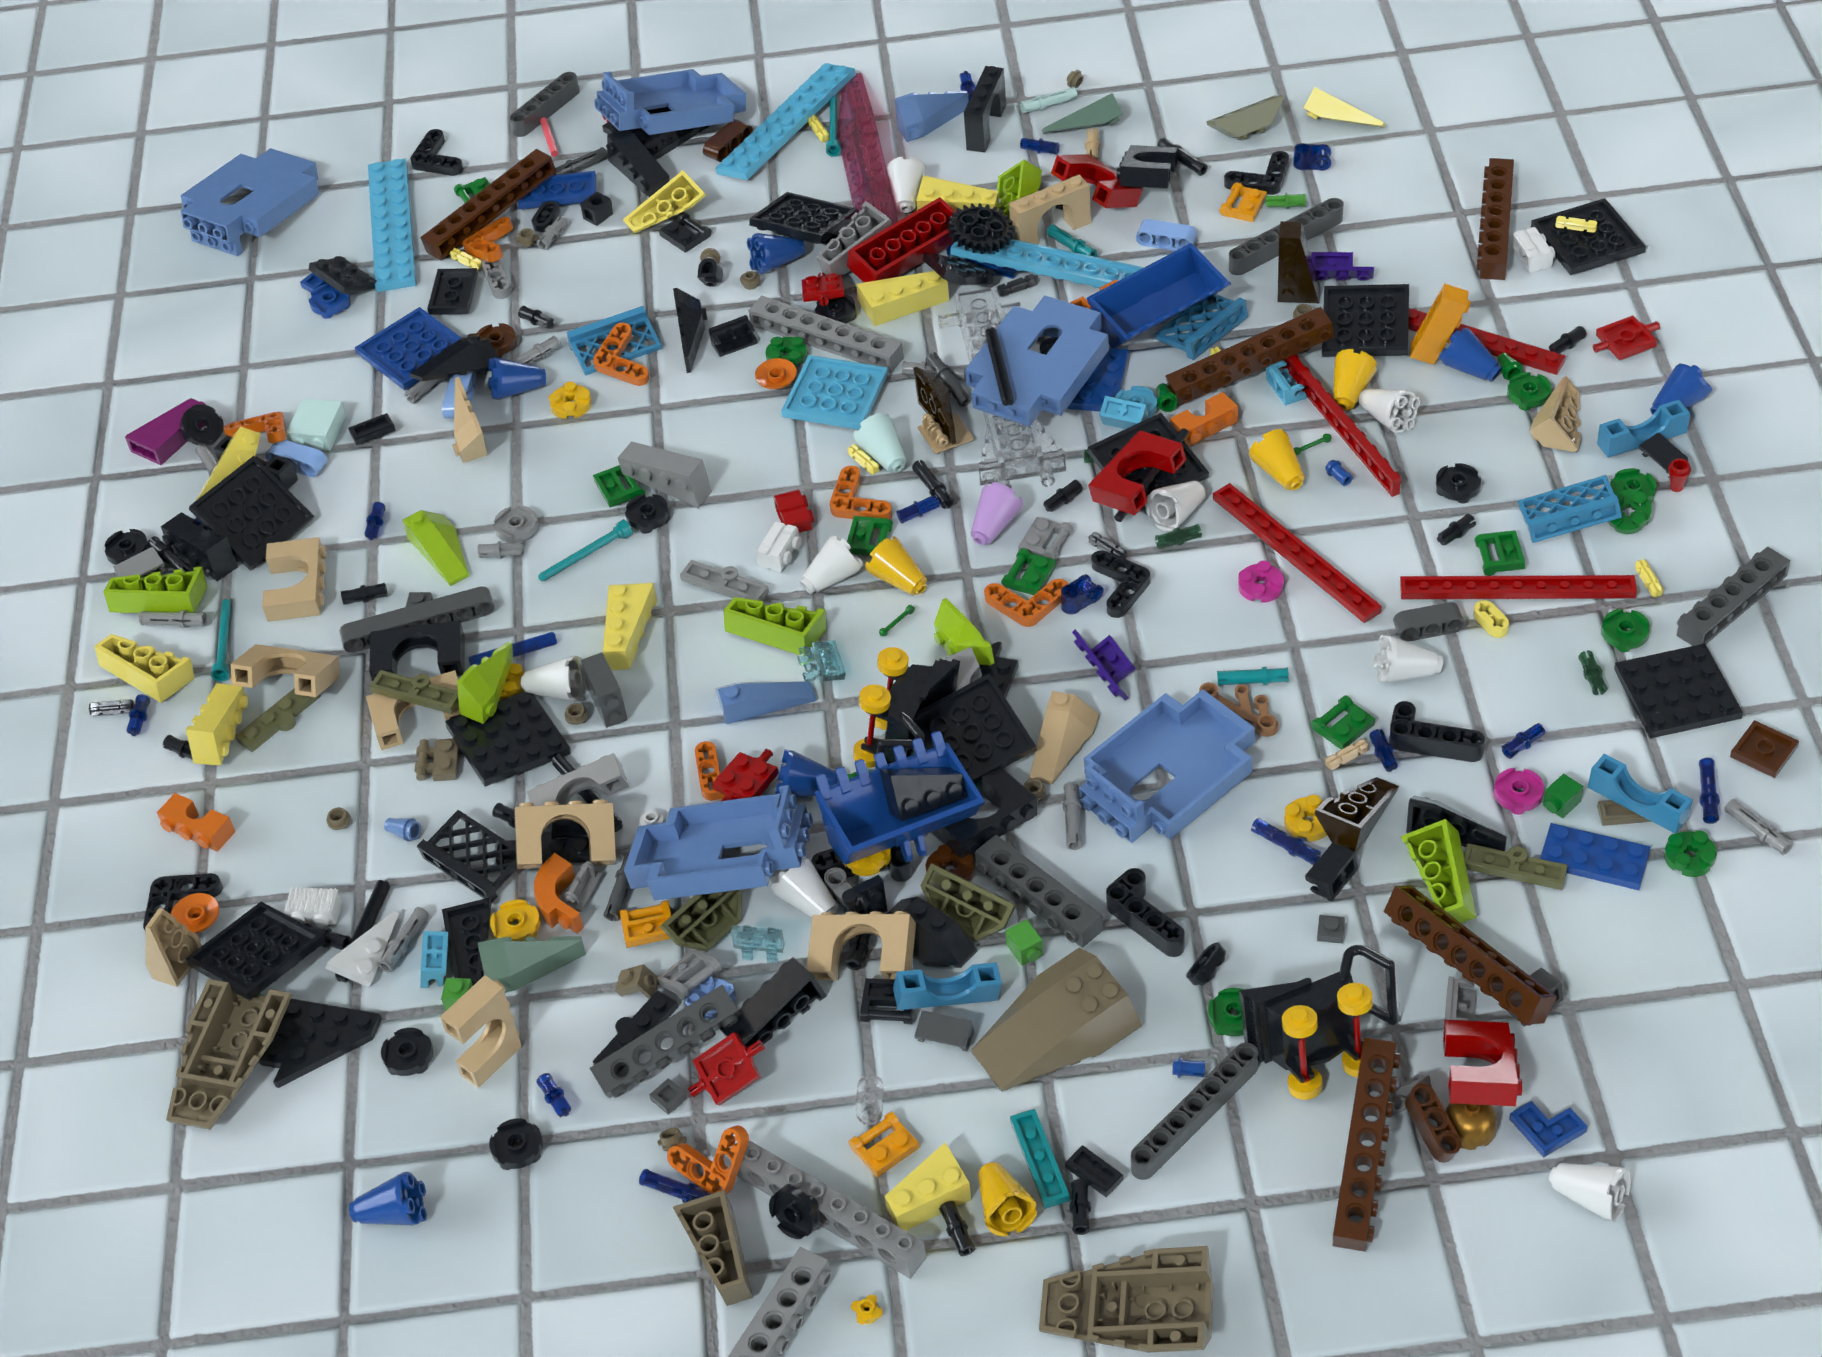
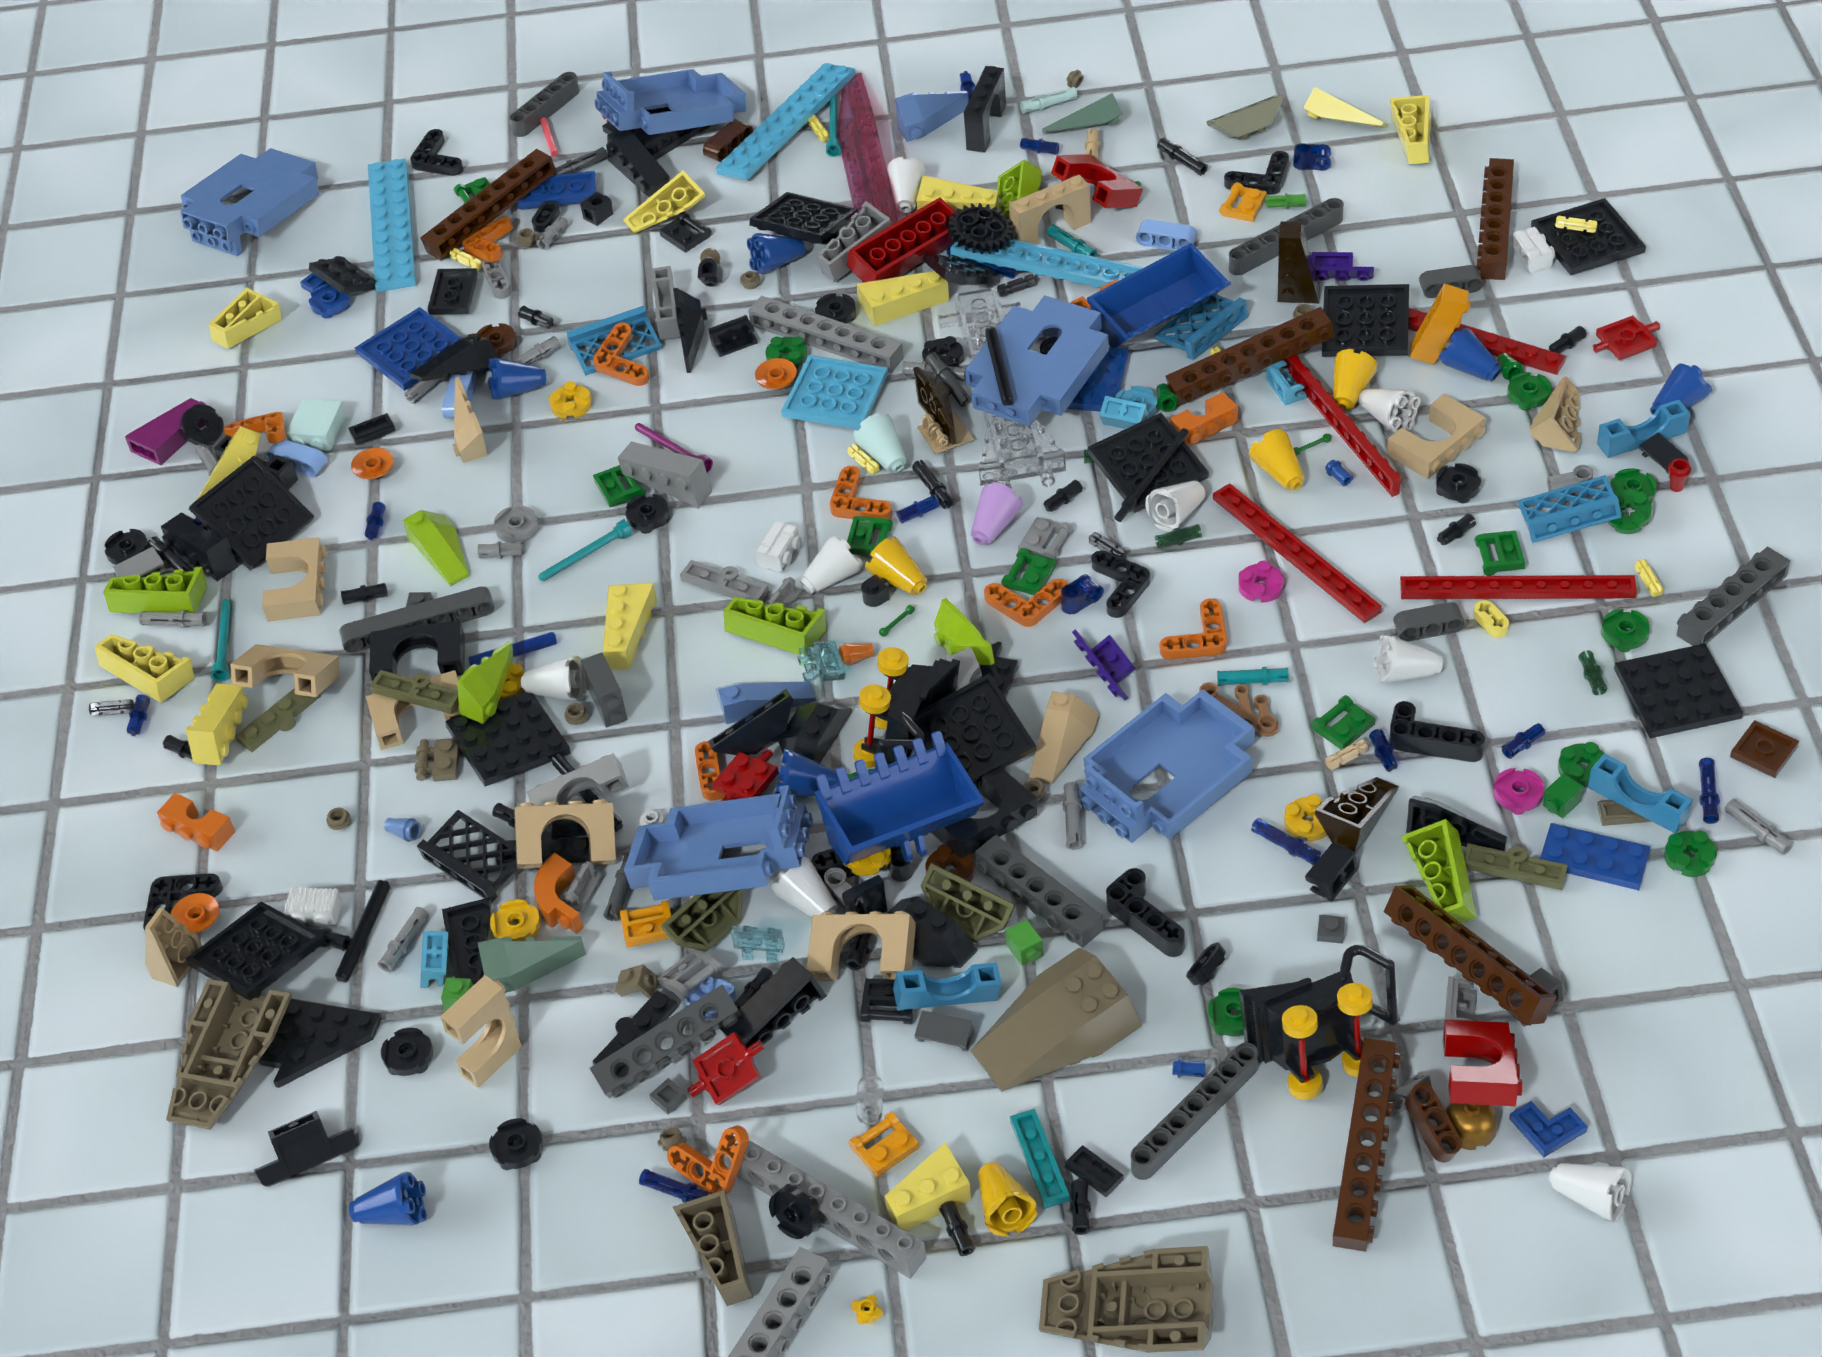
(244, 318): none -> light yellow wedge
(303, 1146): none -> black plate
(361, 957): white wing -> none
(372, 463): none -> orange dish
(553, 1095): clear blue axle -> none
(665, 303): none -> light grey arch
(708, 462): none -> magenta piece
(753, 986): none -> black pin
(756, 728): none -> black wedge
(785, 594): none -> light grey hinge
(793, 510): red brick -> none
(814, 729): none -> black wedge
(822, 287): red plate -> none
(854, 652): none -> orange cone
(875, 591): none -> black plate
(921, 790): black wedge -> none
(948, 346): none -> black plate
(1141, 451): red arch -> none
(1147, 166): black arch -> none
(1208, 636): none -> orange beam
(1413, 124): none -> light yellow wedge
(1430, 456): none -> tan arch
(1463, 277): none -> dark grey beam
(1575, 754): none -> green plate
(1579, 474): none -> light grey piece

